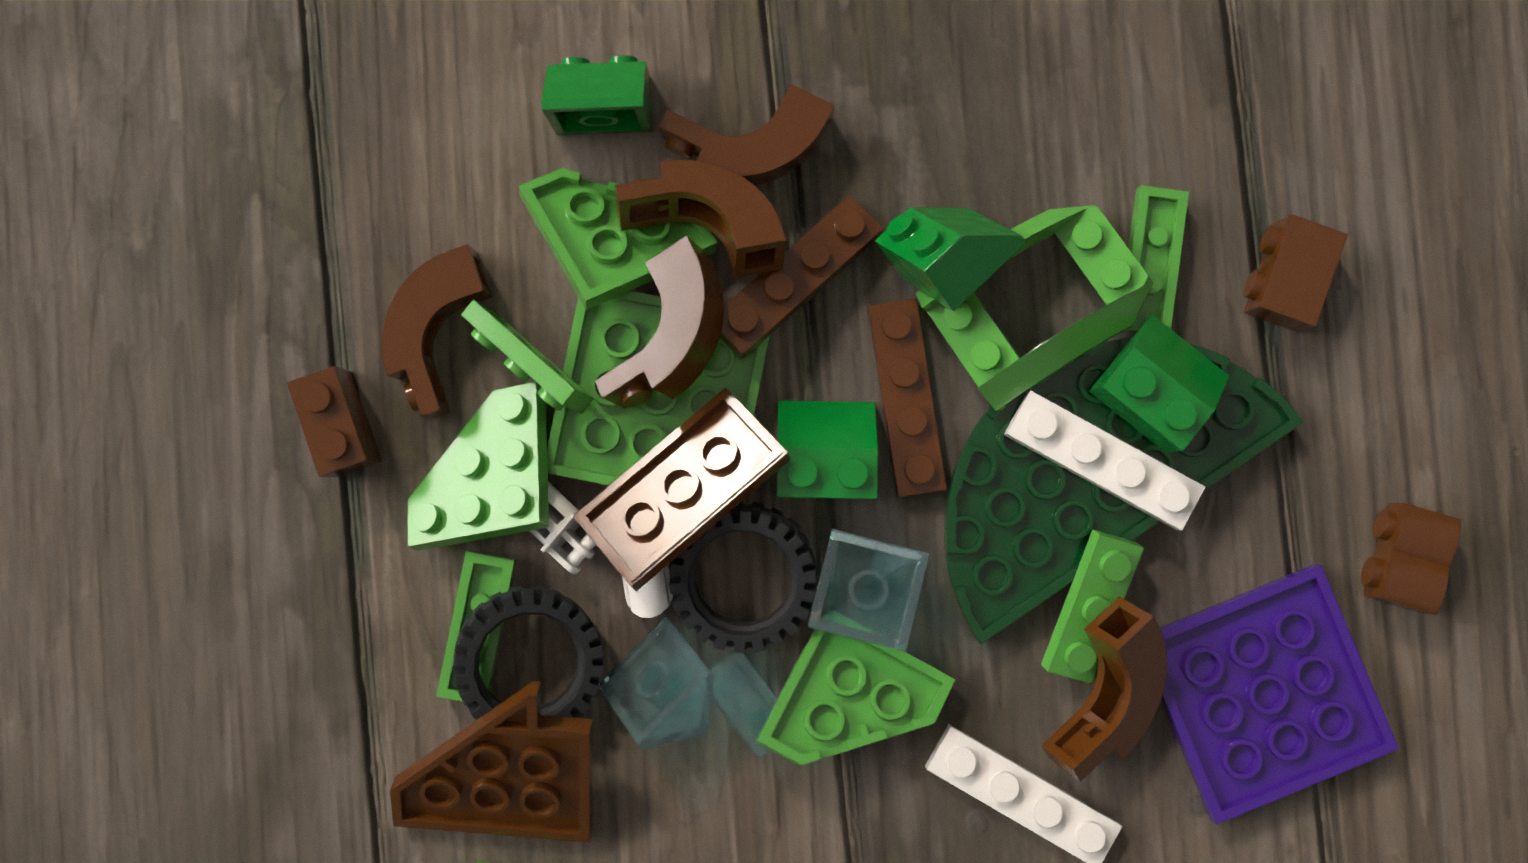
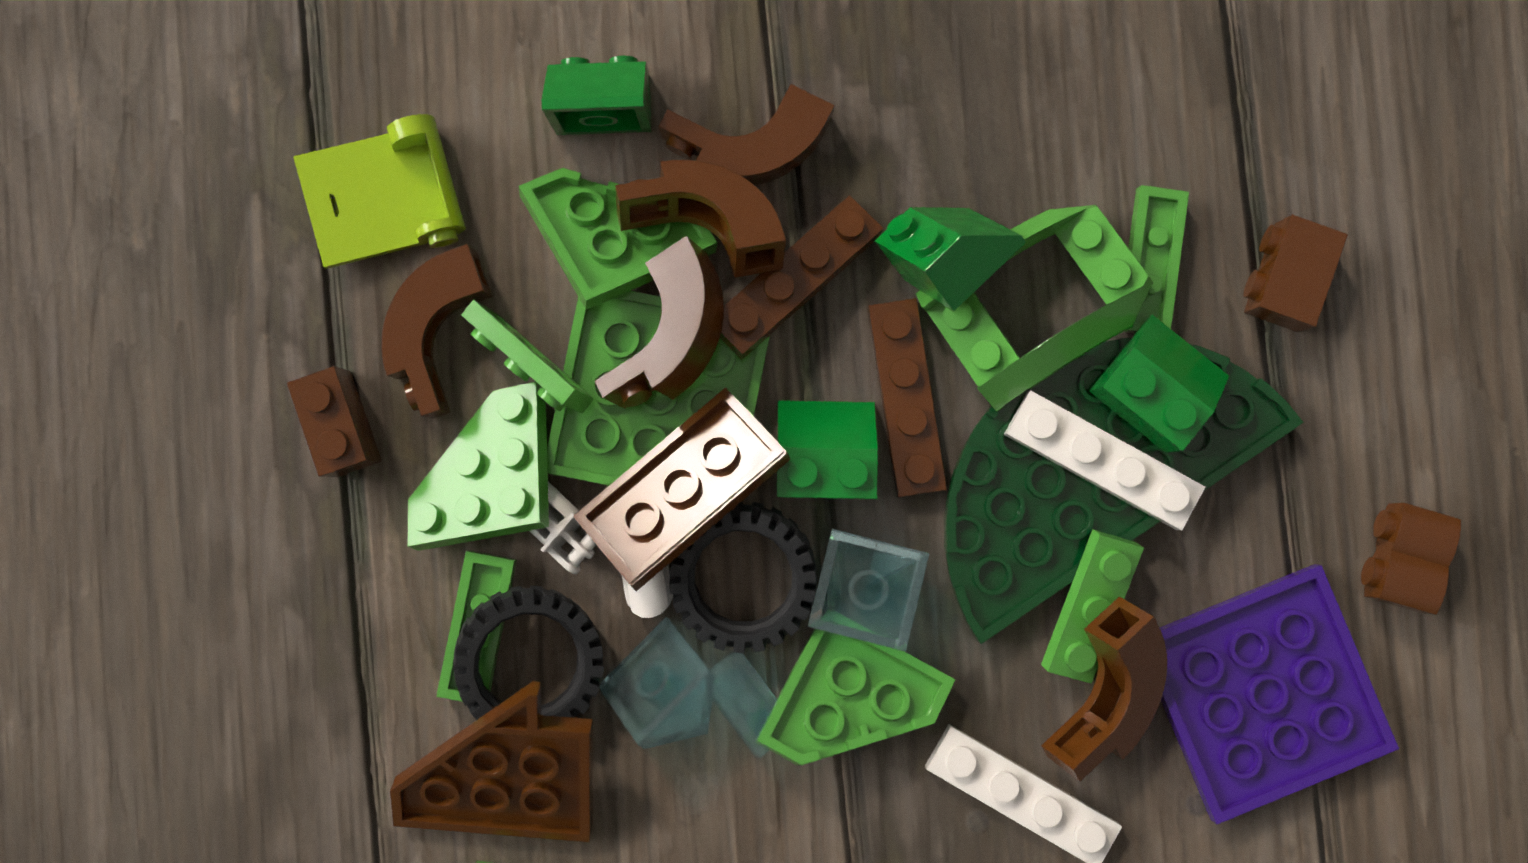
(387, 193): none -> lime door

